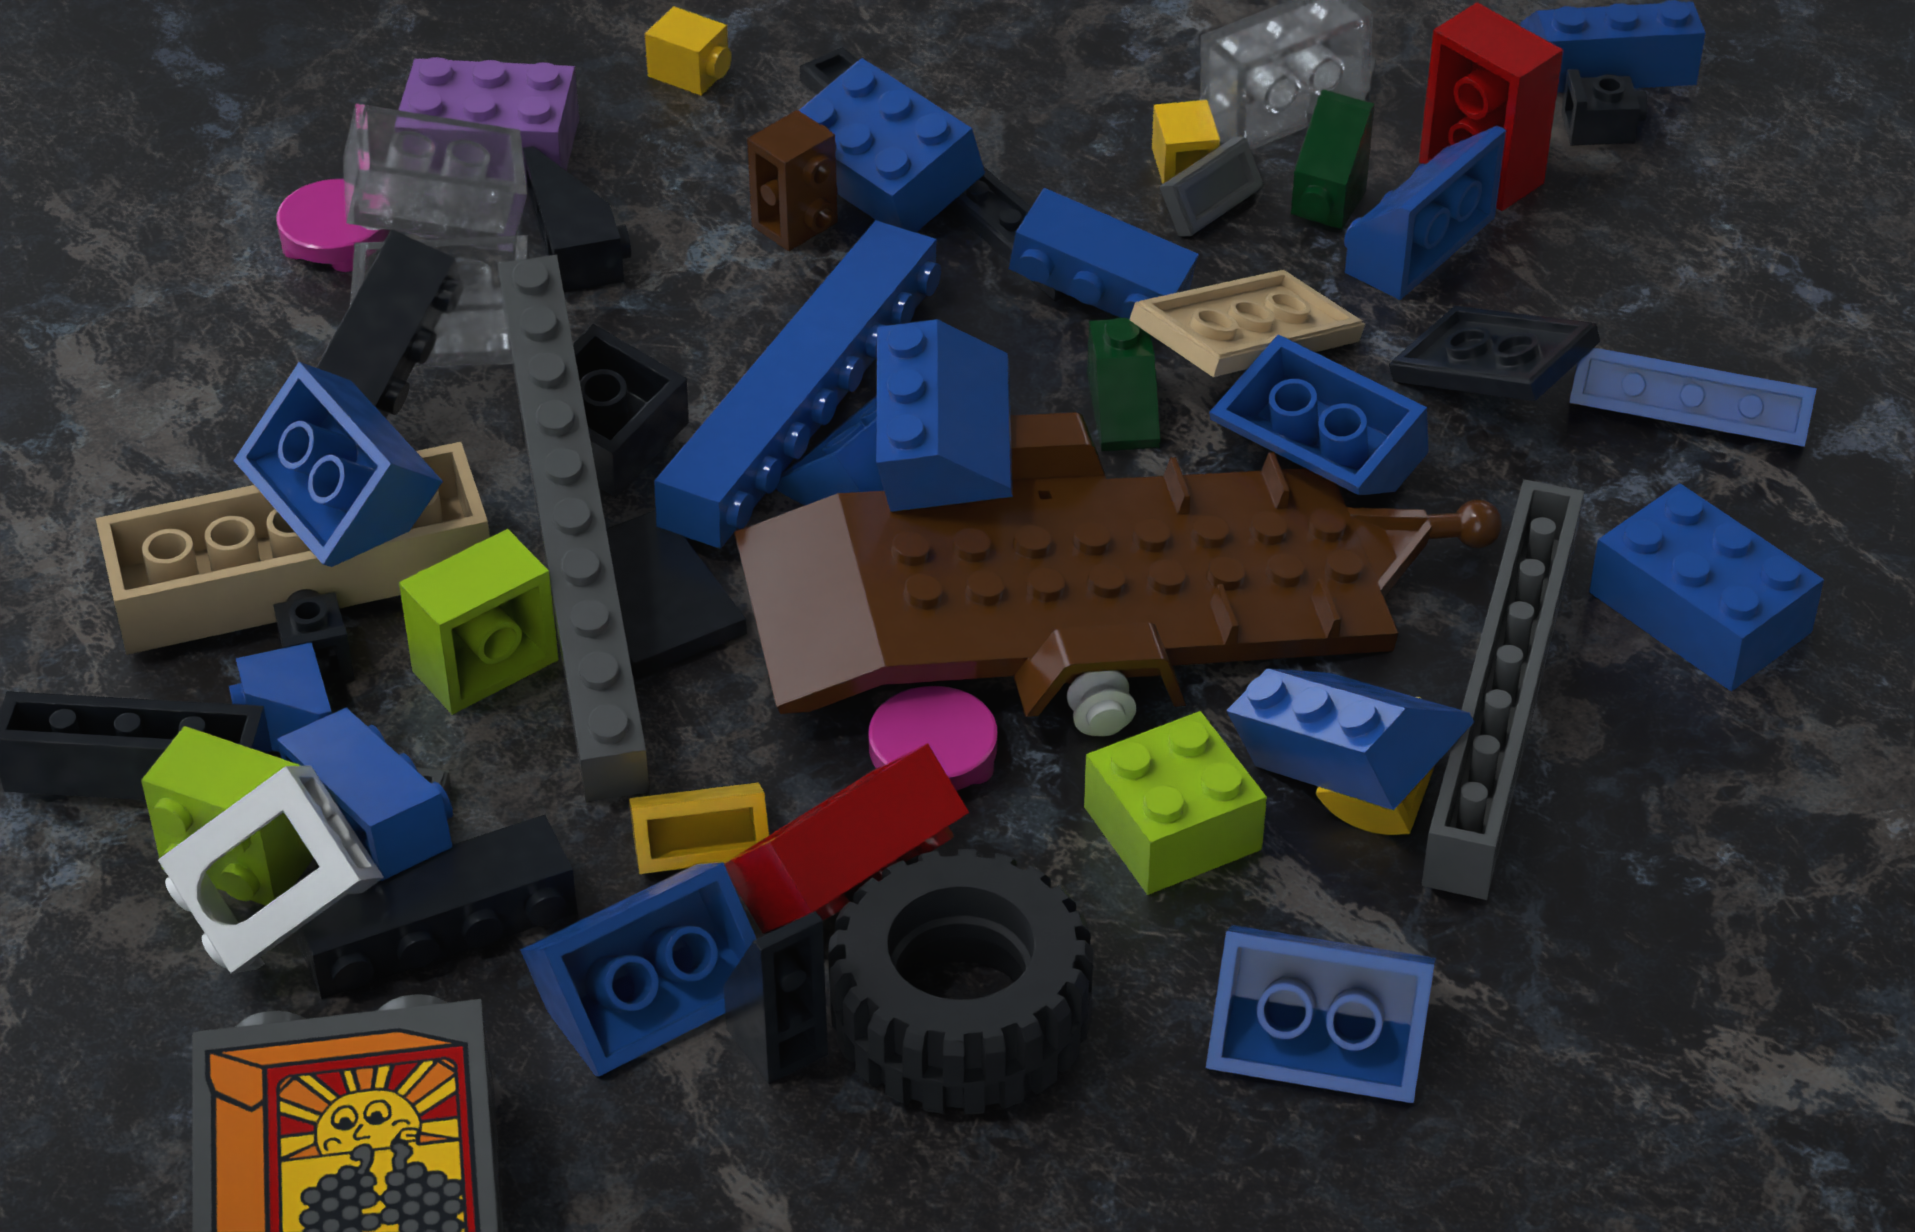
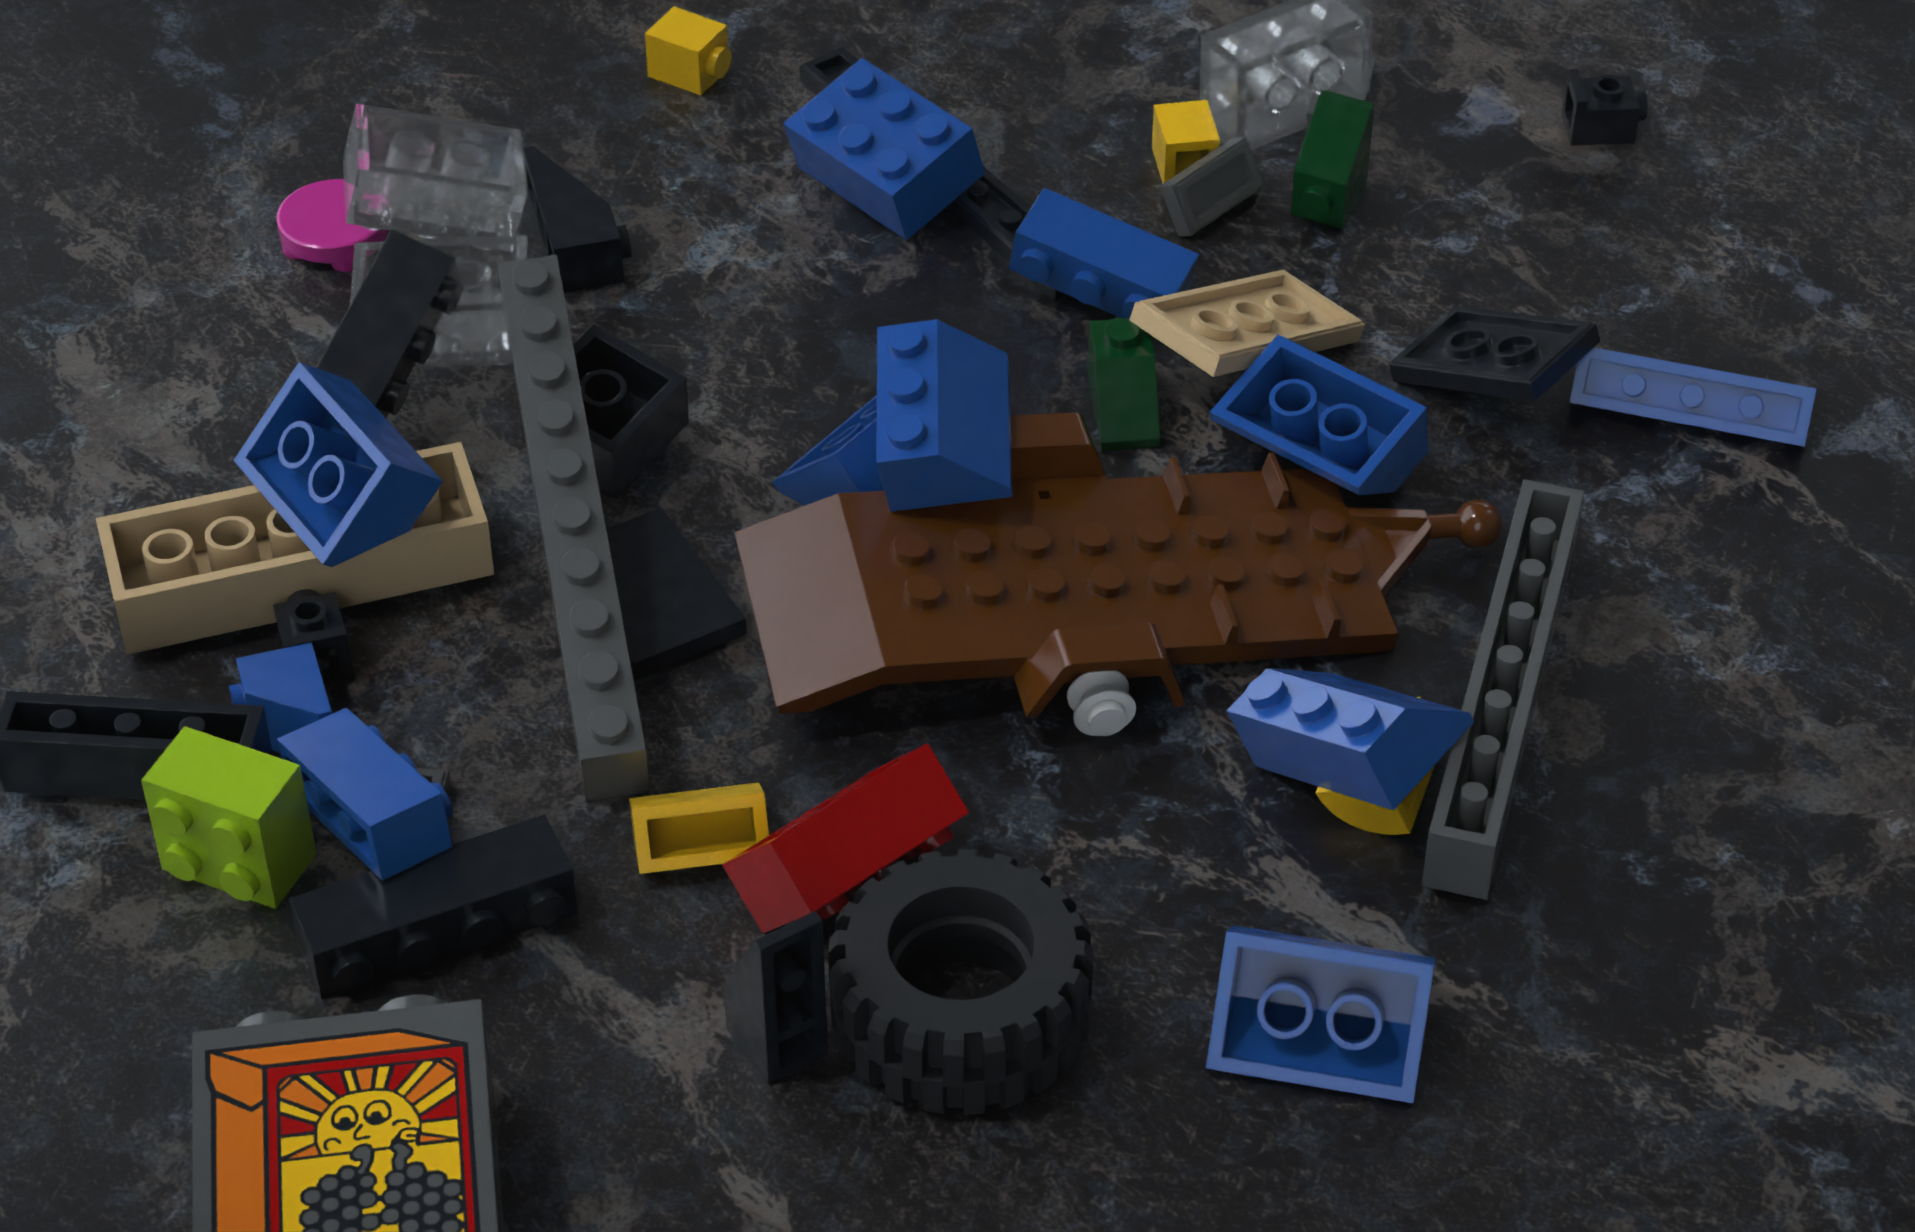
(341, 859): white panel -> none
(479, 621): lime brick -> none
(524, 97): medium lavender brick -> none
(643, 966): blue slope -> none
(792, 180): reddish brown brick -> none
(794, 386): blue brick -> none
(949, 720): dark pink tile -> none
(1174, 802): lime brick -> none
(1427, 216): blue slope -> none
(1487, 77): red brick -> none
(1644, 41): blue slope -> none
(1705, 586): blue brick -> none

